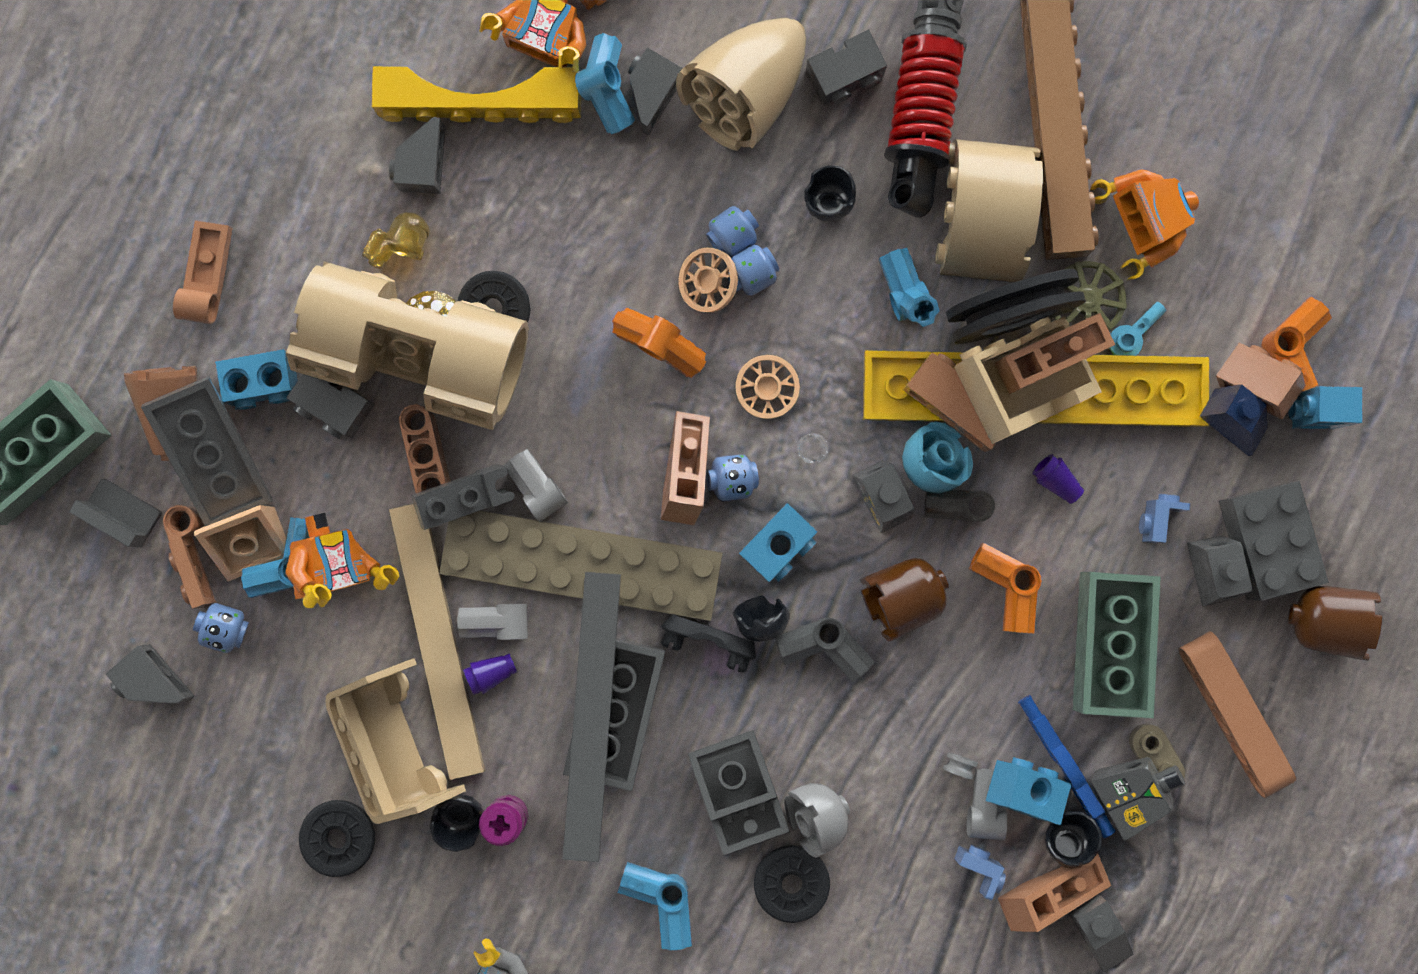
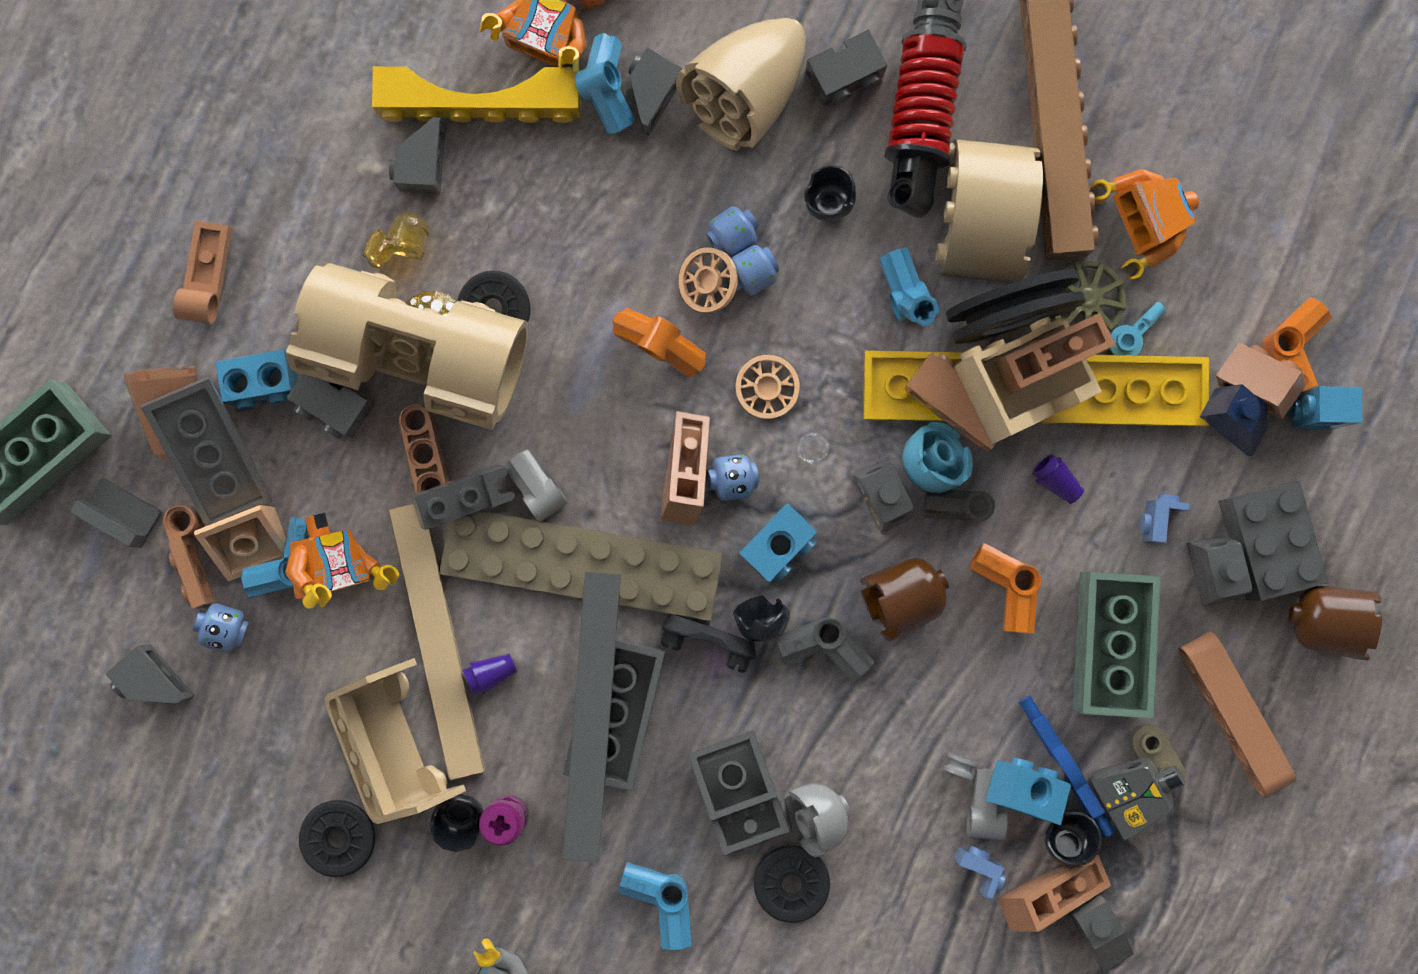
(502, 622): light grey piece -> none

